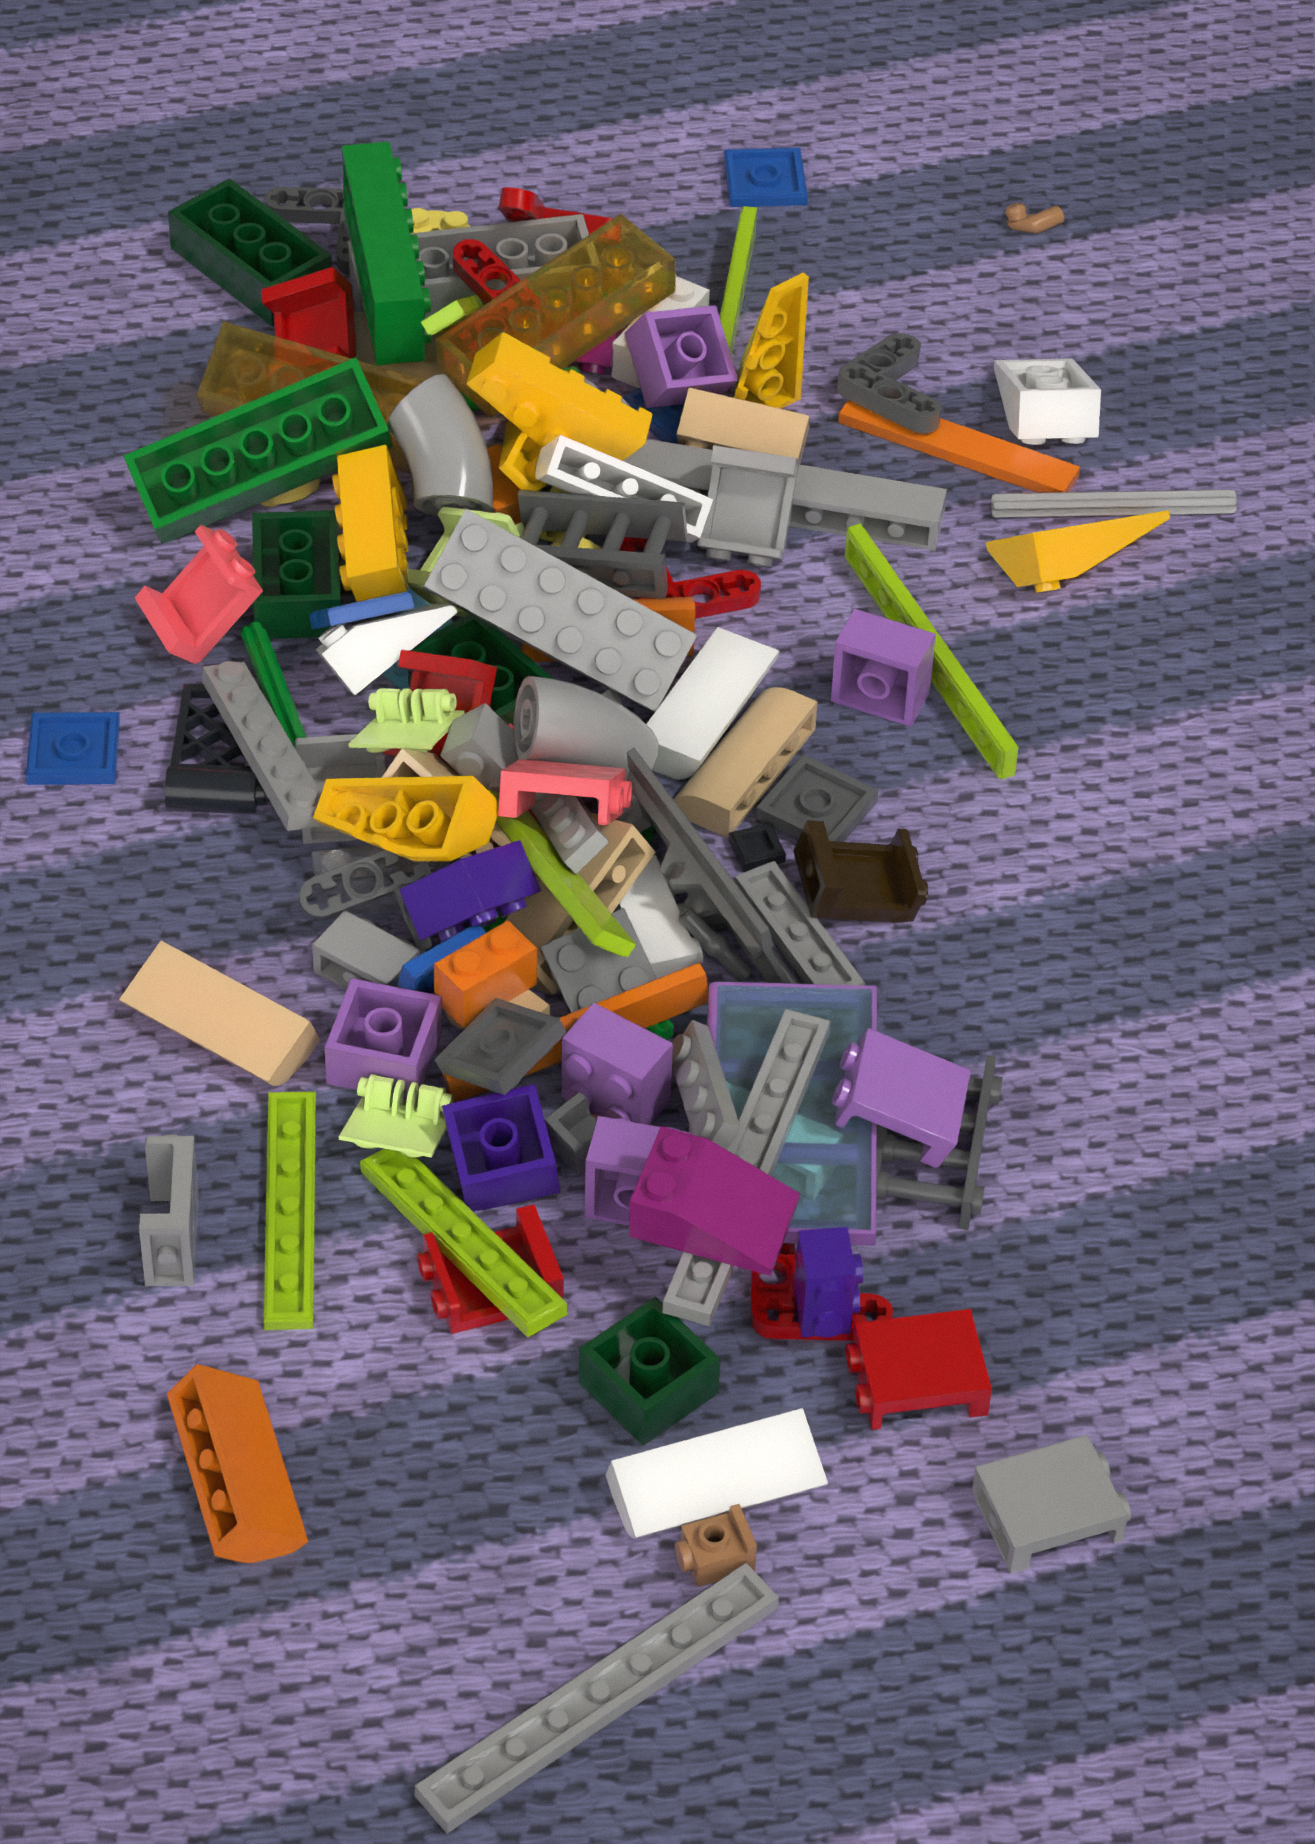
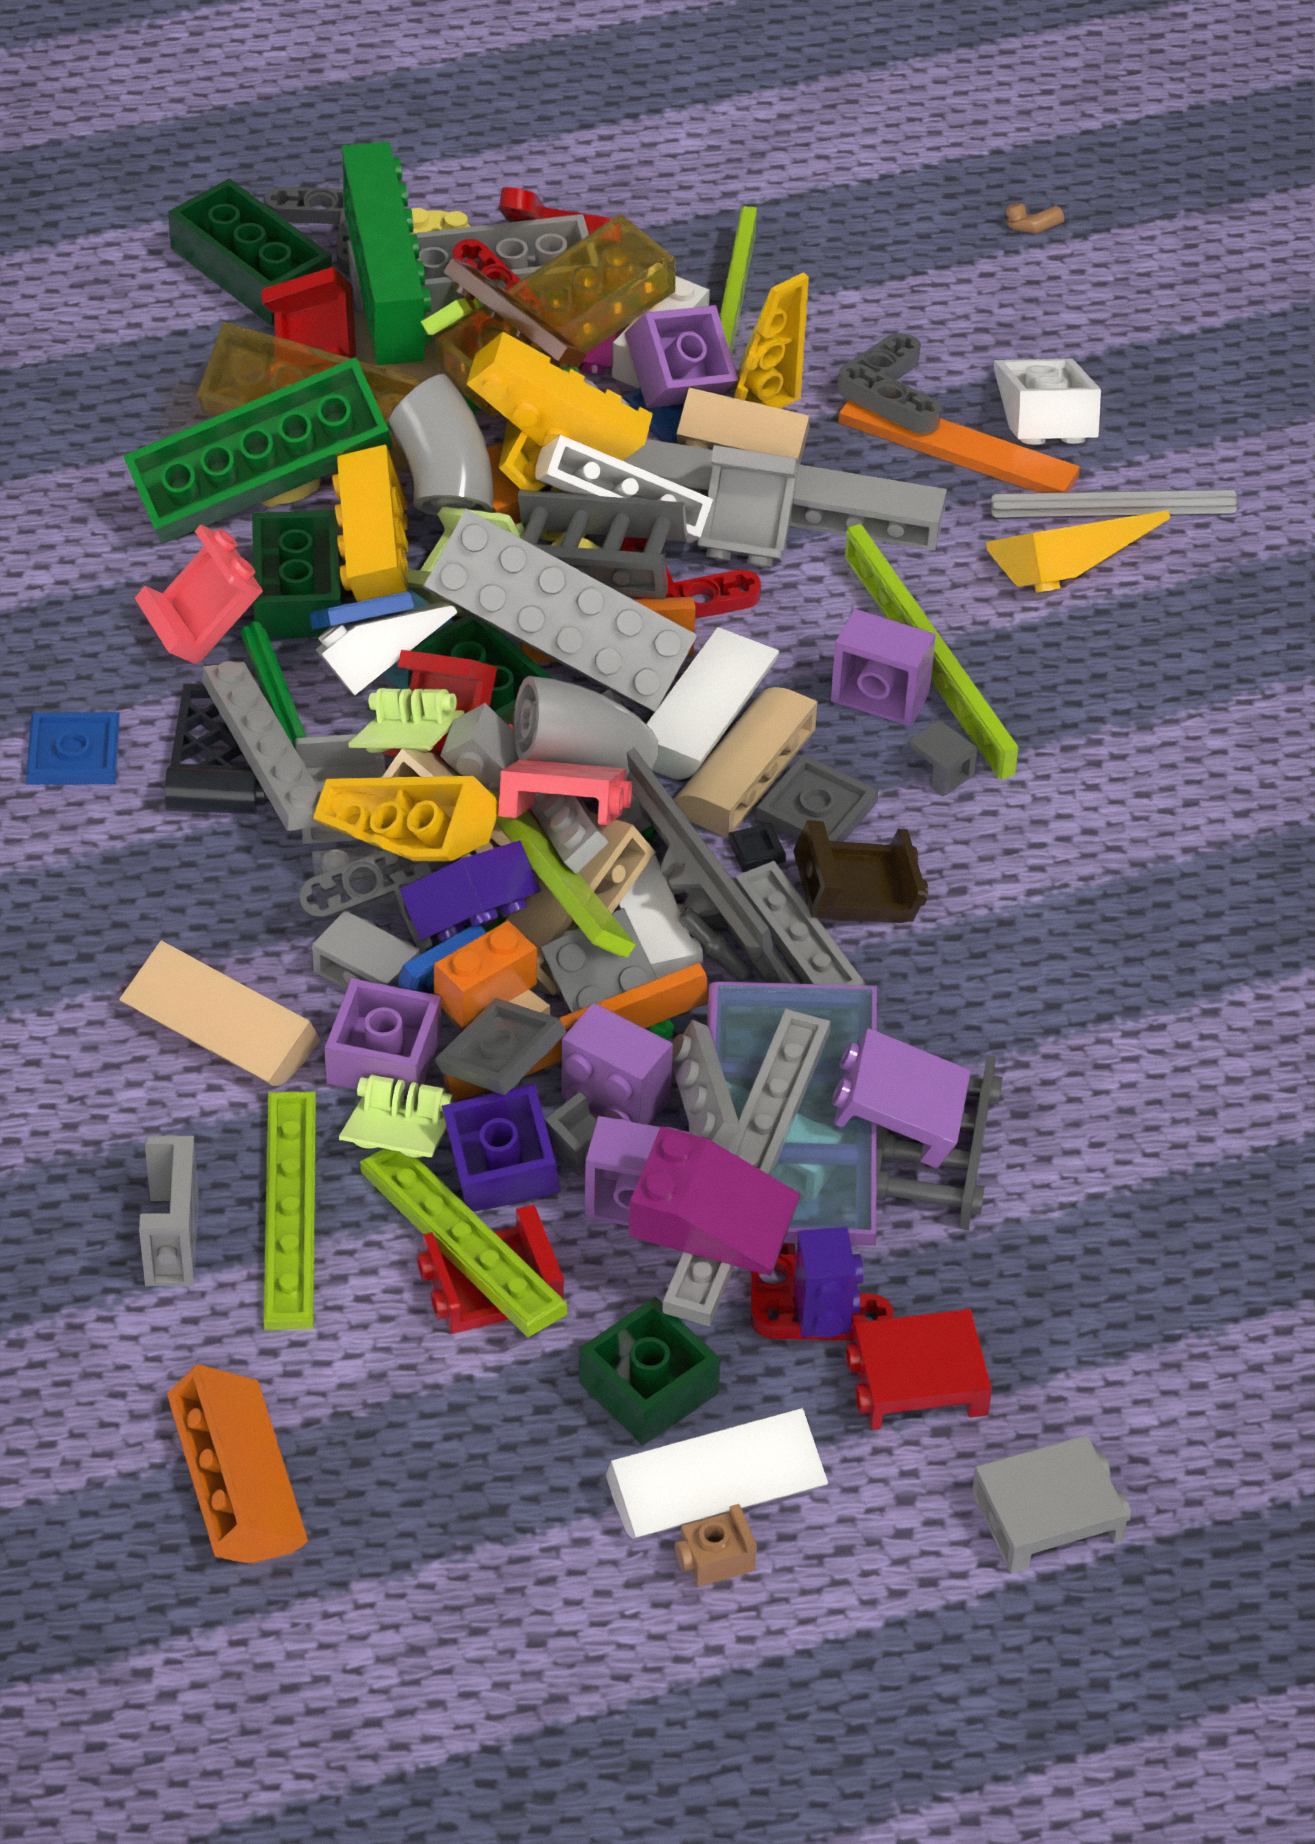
(503, 306): none -> reddish brown plate
(595, 1698): light grey plate -> none
(765, 177): blue tile -> none
(949, 753): none -> dark grey panel

